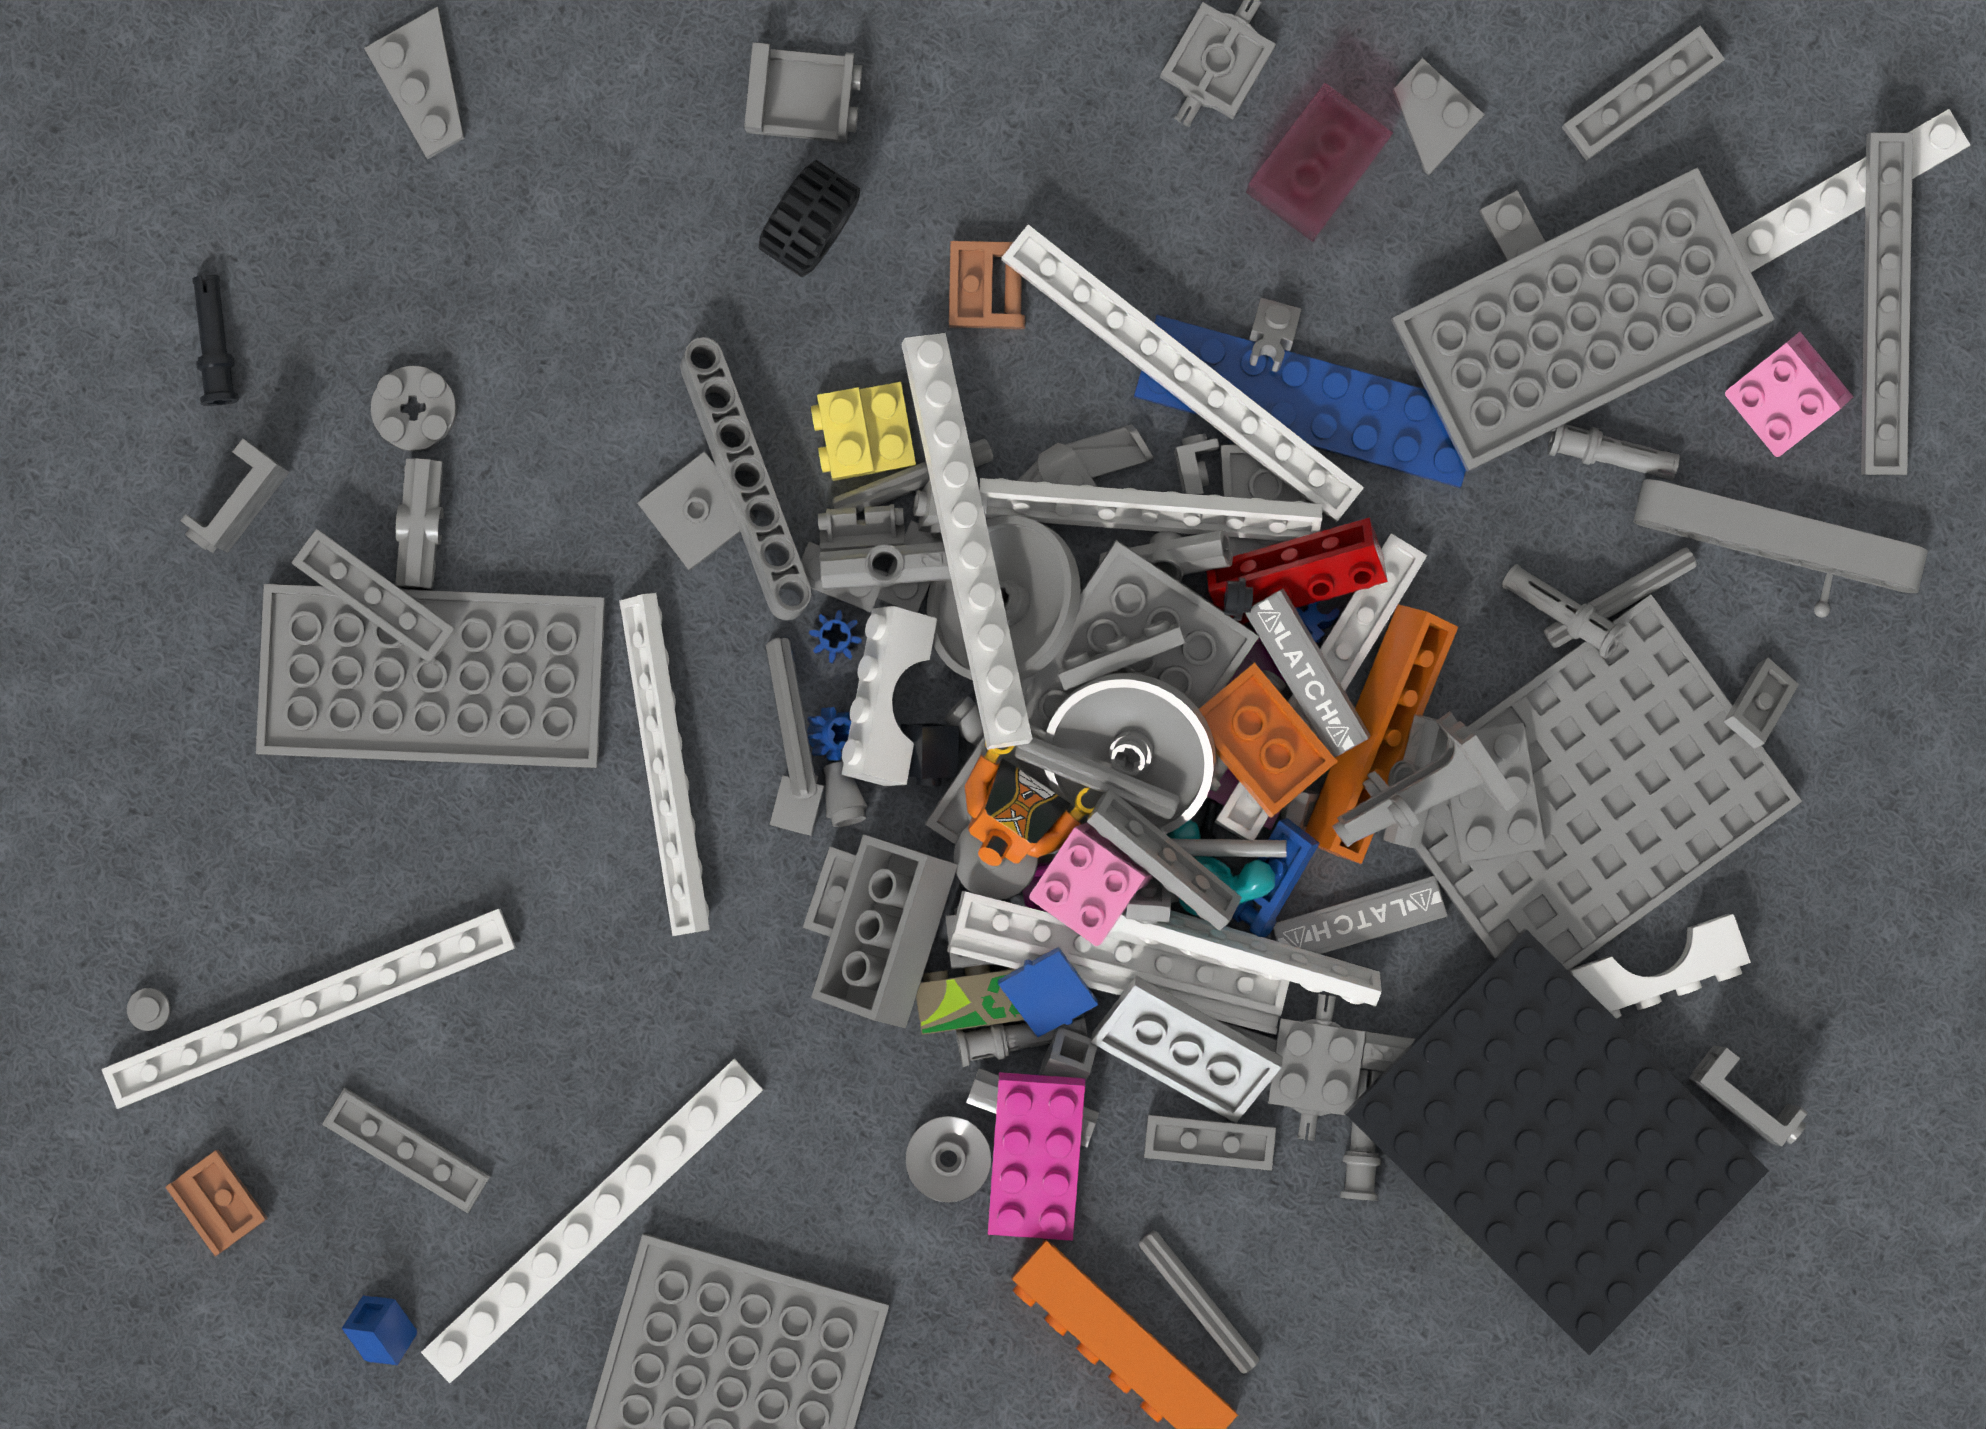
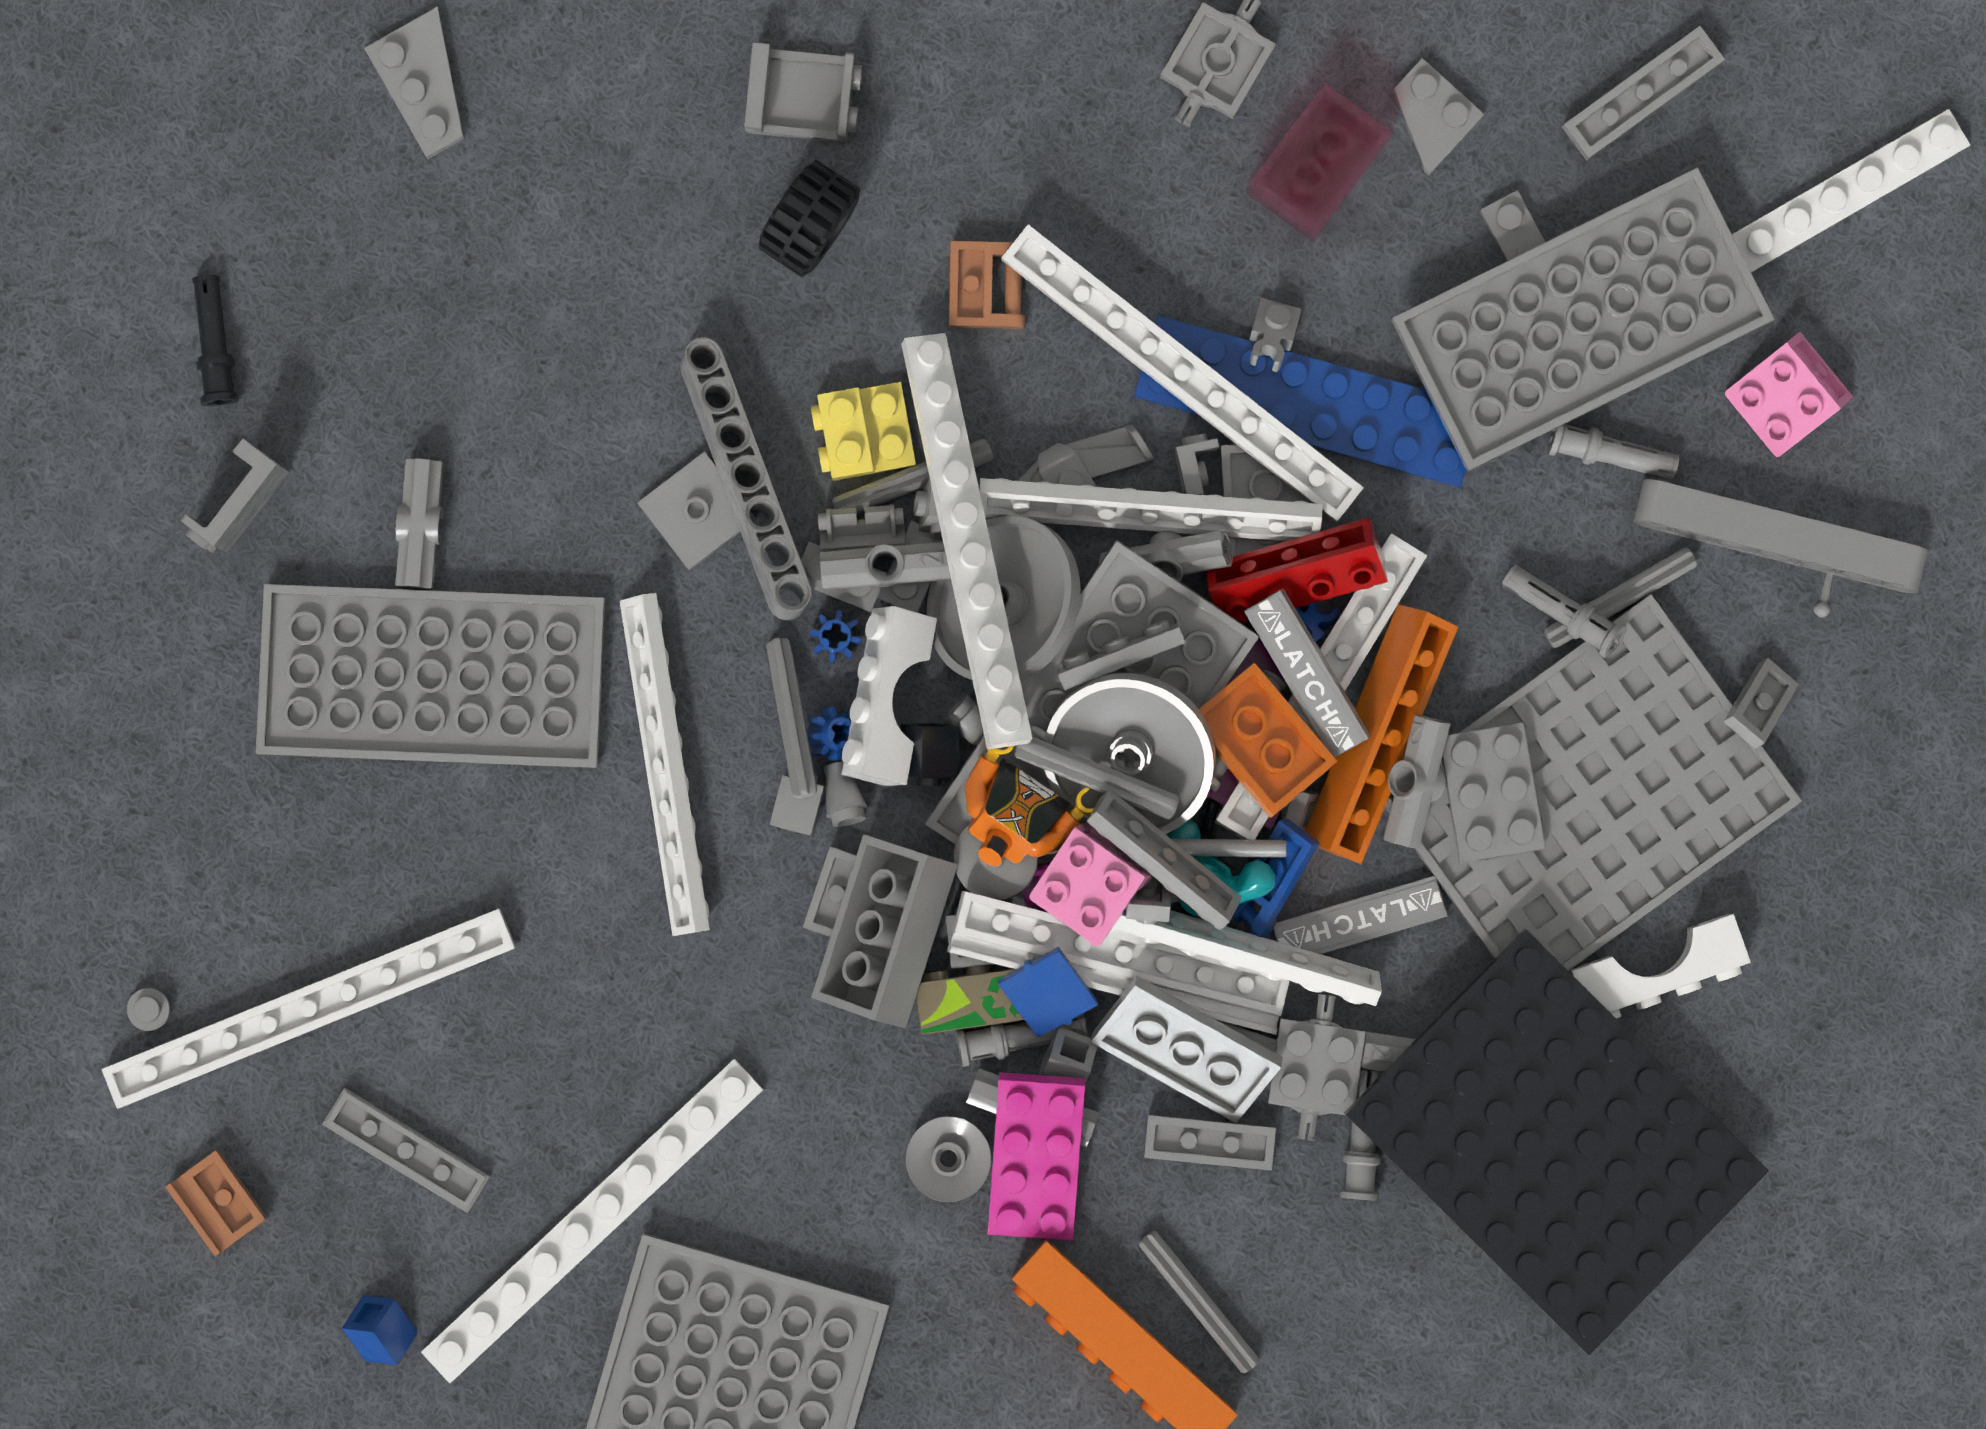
(373, 596): light grey plate -> none
(430, 389): light grey plate -> none
(1237, 598): black plate -> none
(1456, 771): light grey piece -> none
(1710, 1078): light grey panel -> none
(1886, 303): light grey plate -> none

